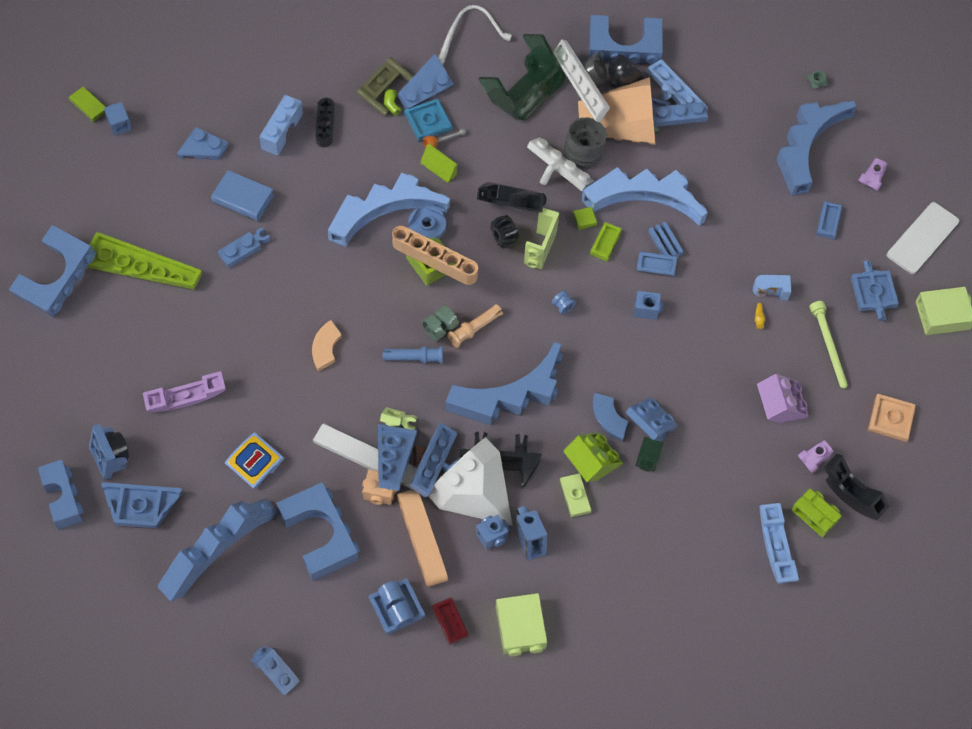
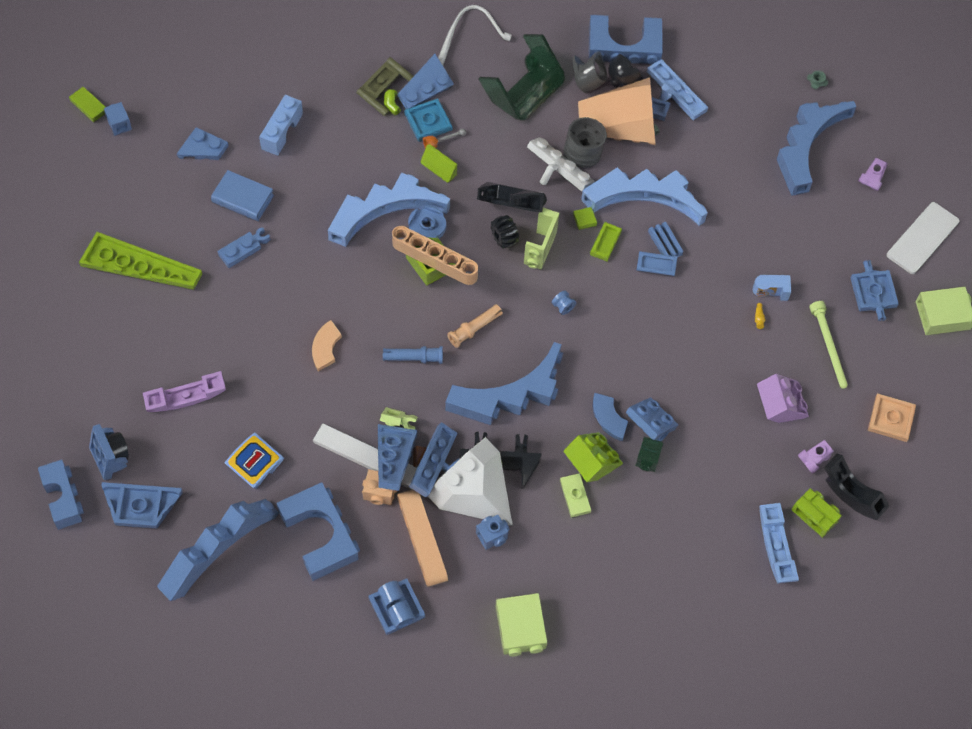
(50, 297): medium blue arch -> none
(275, 669): medium blue bracket -> none
(325, 128): black beam -> none
(438, 324): sand green wheel -> none
(450, 621): dark red plate -> none
(531, 533): medium blue torso -> none
(581, 81): white tile -> none
(644, 311): medium blue brick -> none
(679, 114): medium blue plate -> none
(829, 220): medium blue tile -> none

